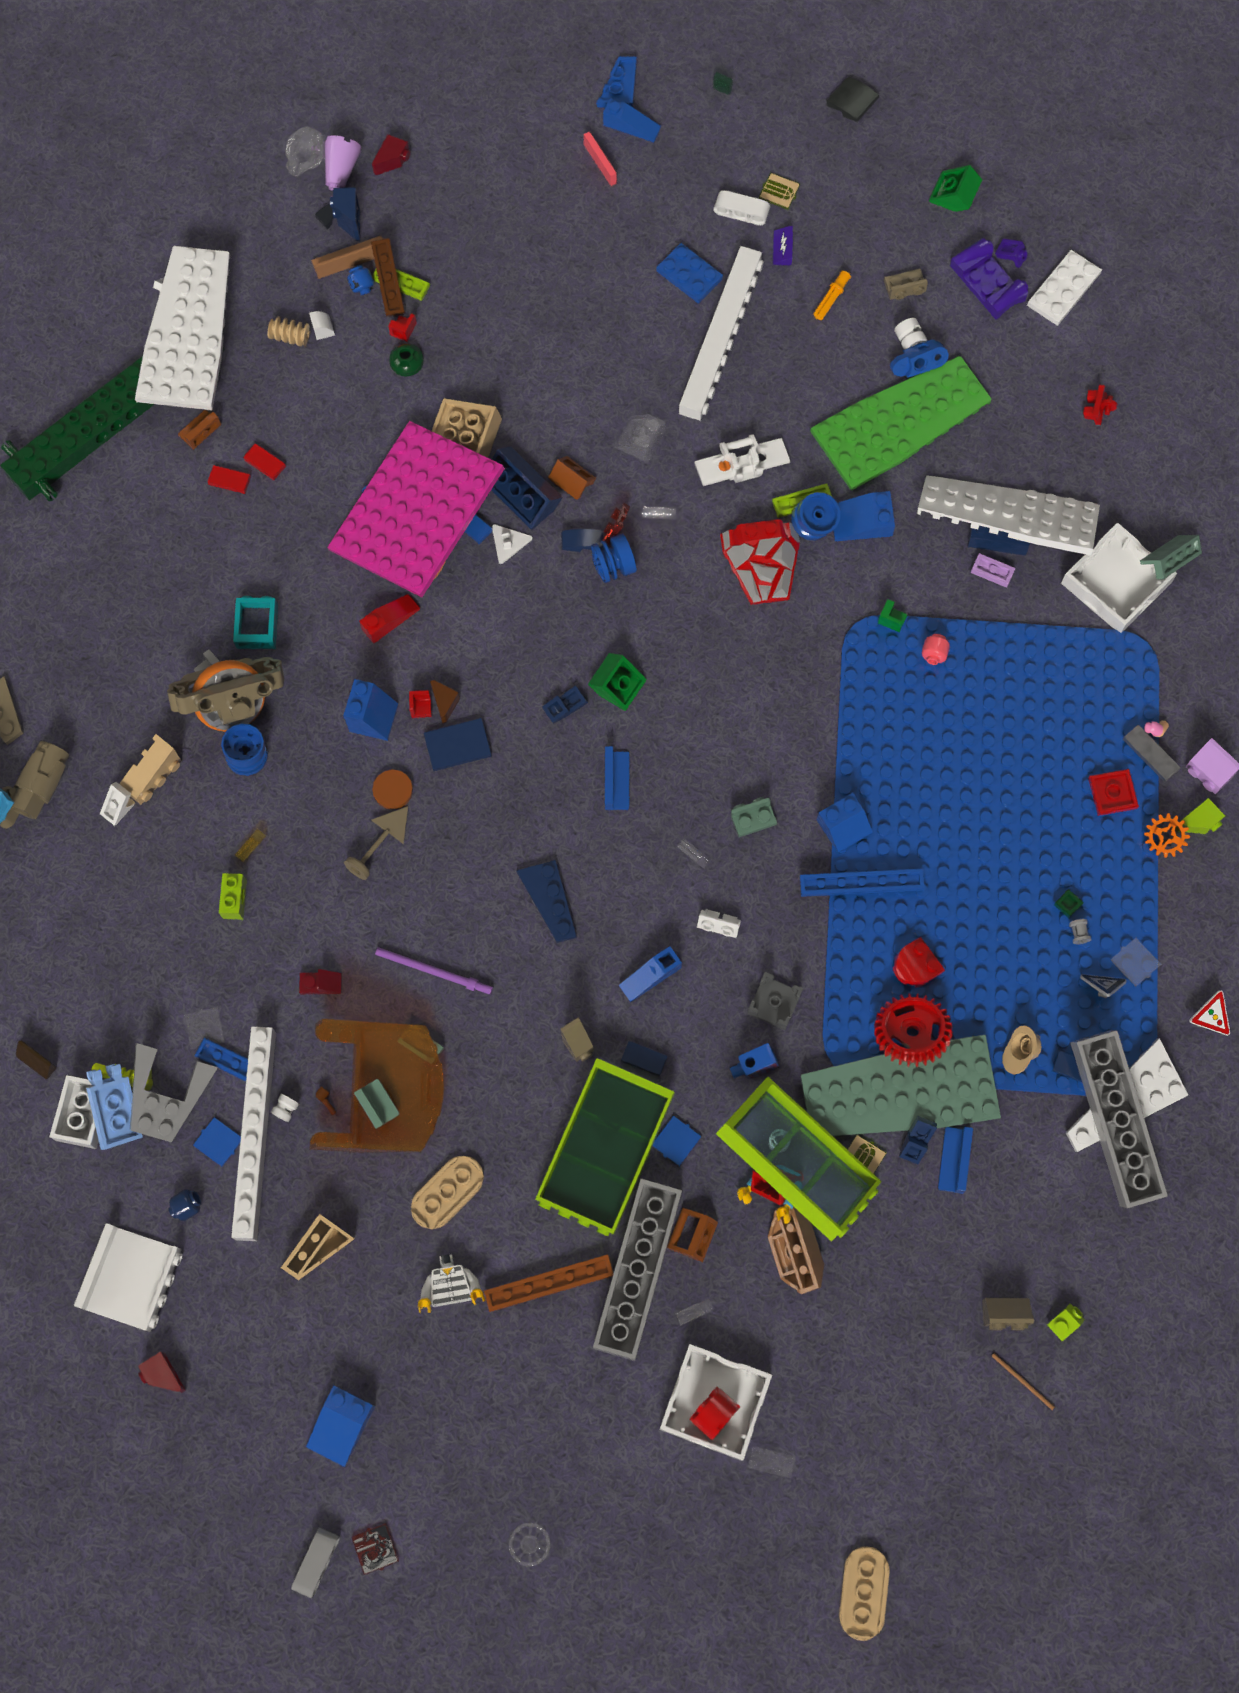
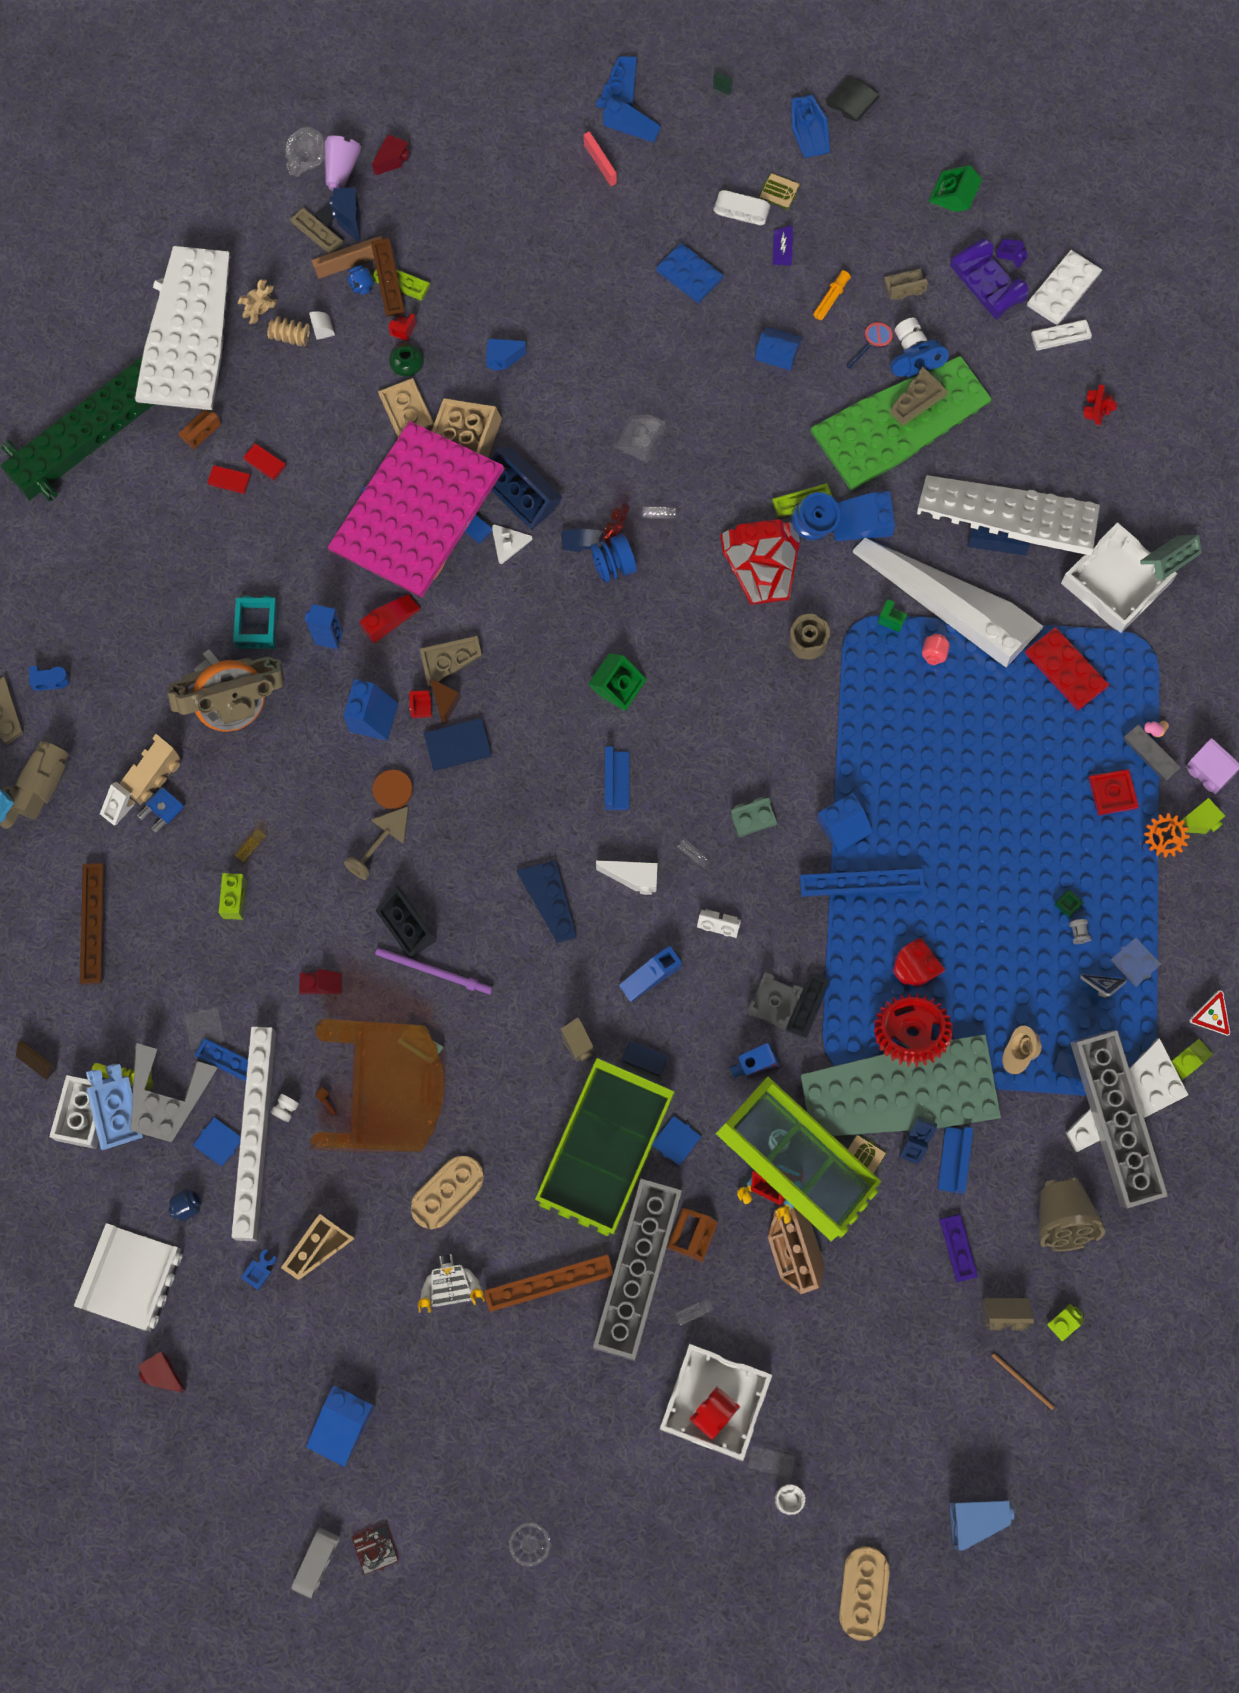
(48, 679): none -> blue leg
(92, 924): none -> reddish brown plate
(162, 805): none -> blue piece
(243, 739): blue wheel -> none
(257, 301): none -> tan pin
(257, 1273): none -> blue plate
(316, 231): none -> dark tan tile
(324, 626): none -> blue brick
(377, 1103): sand green panel -> none
(405, 404): none -> tan tile
(405, 923): none -> black slope
(449, 657): none -> dark tan wing
(504, 353): none -> blue slope
(564, 705): dark blue slope -> none
(571, 477): dark orange panel -> none
(634, 875): none -> white slope
(720, 333): white brick -> none
(744, 467): white piece -> none
(778, 348): none -> blue slope
(790, 1499): none -> white wheel
(808, 1006): none -> black plate
(809, 126): none -> blue piece
(819, 635): none -> dark tan brick
(877, 335): none -> piece
(920, 396): none -> dark tan wing
(958, 1248): none -> dark purple tile
(977, 1521): none -> medium blue slope
(978, 615): none -> white wedge
(992, 570): lavender plate -> none
(1061, 335): none -> white tile
(1066, 669): none -> red plate
(1067, 1216): none -> dark tan cone
(1191, 1059): none -> lime slope

